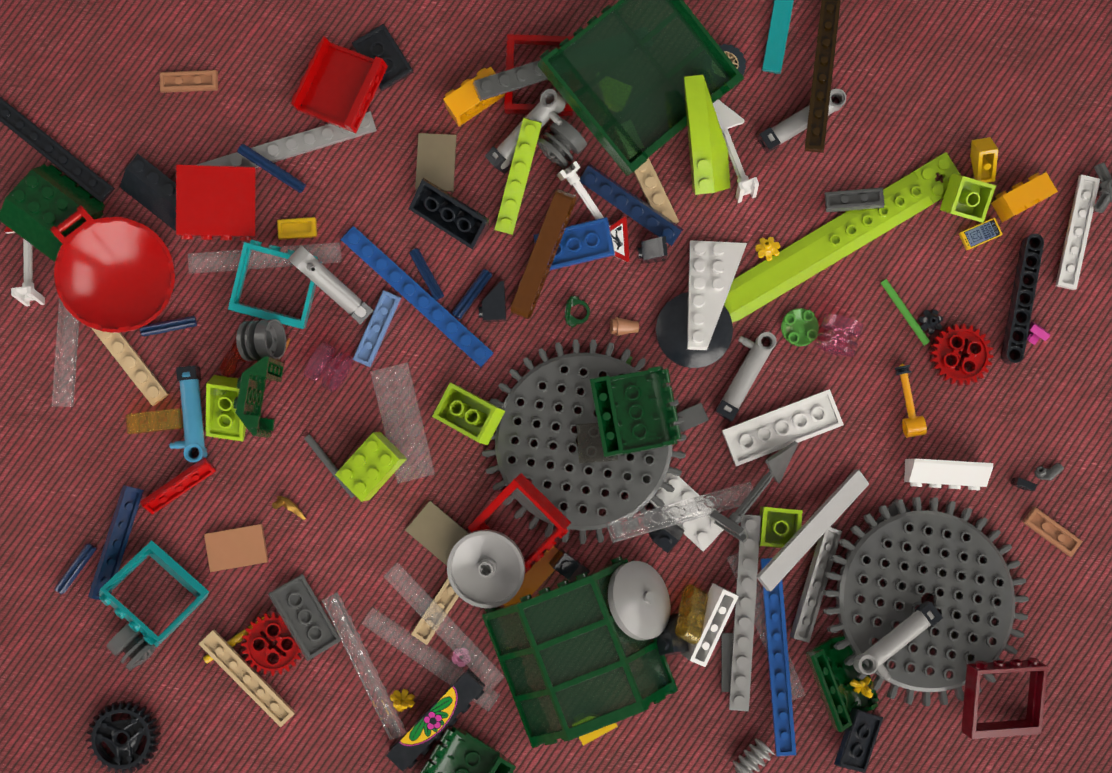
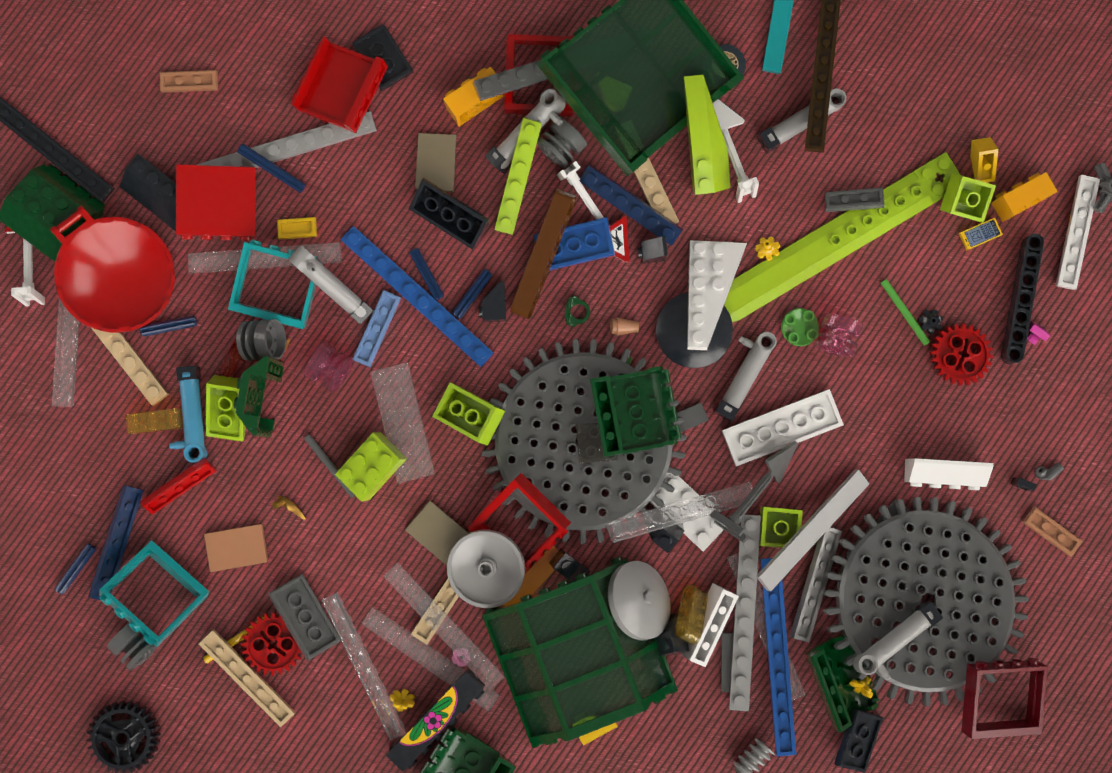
(914, 424): light orange piece -> none

